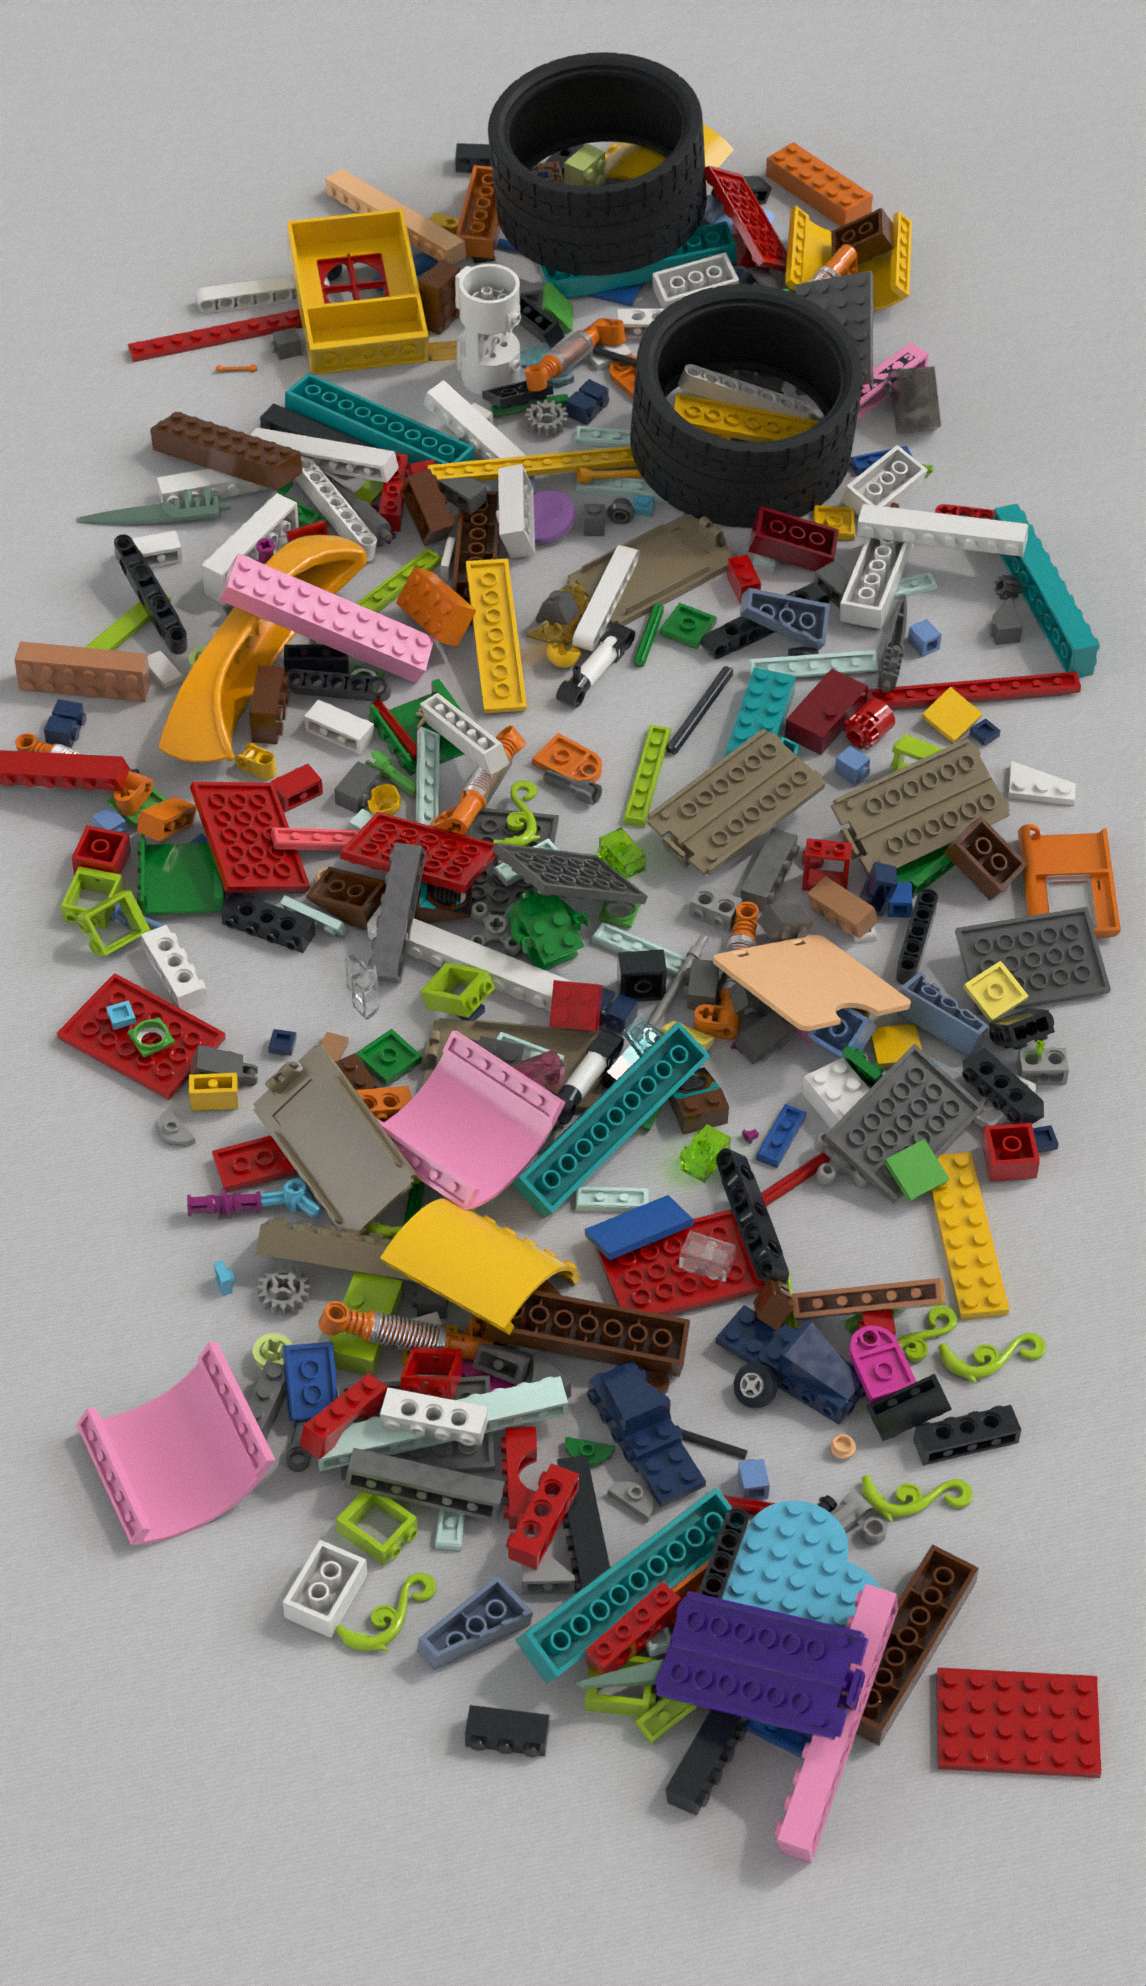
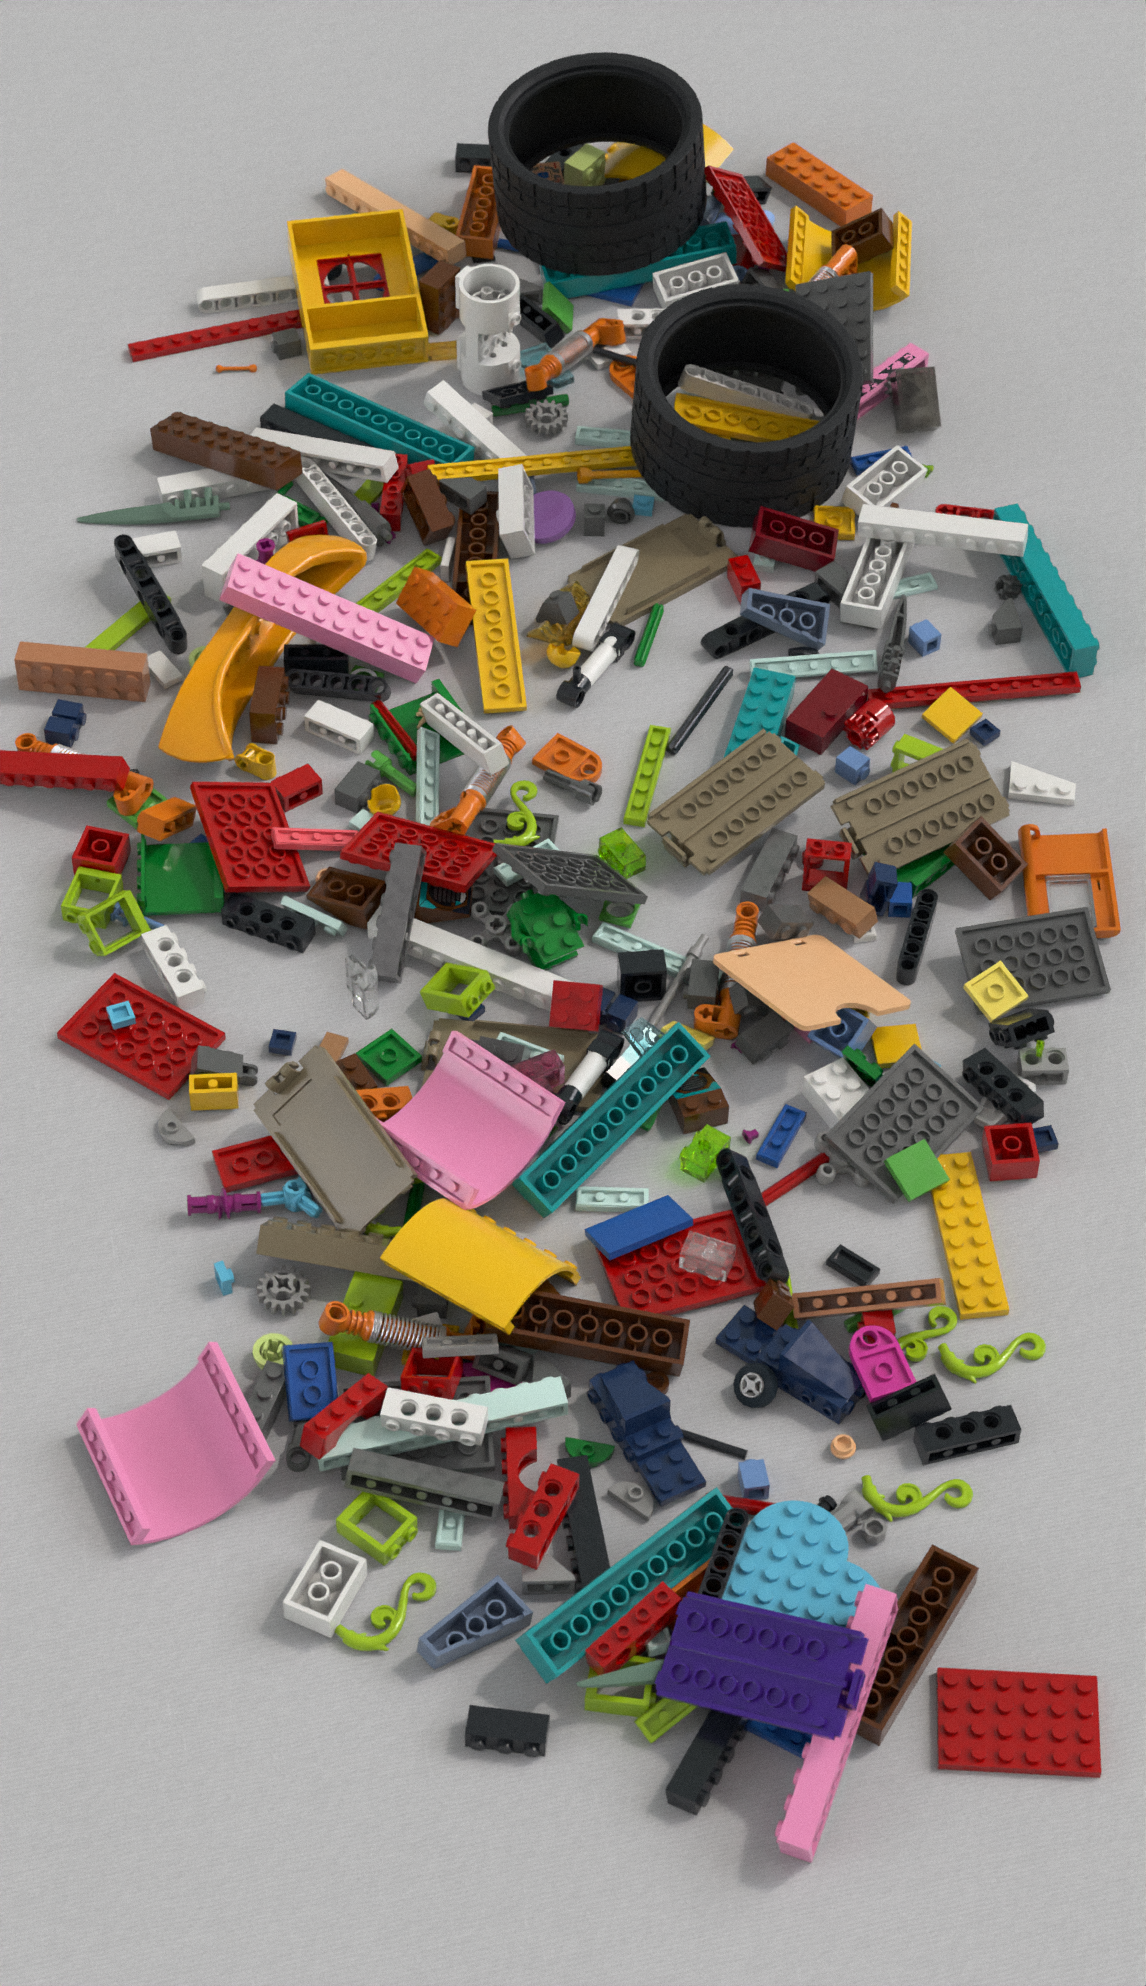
(110, 820): medium blue brick -> none
(145, 1027): bright green piece -> none
(460, 1345): none -> light grey tile
(587, 406): dark blue piece -> none
(688, 625): green plate -> none
(714, 907): light grey brick -> none
(852, 1266): none -> black tile
(942, 1016): sand blue wedge -> none

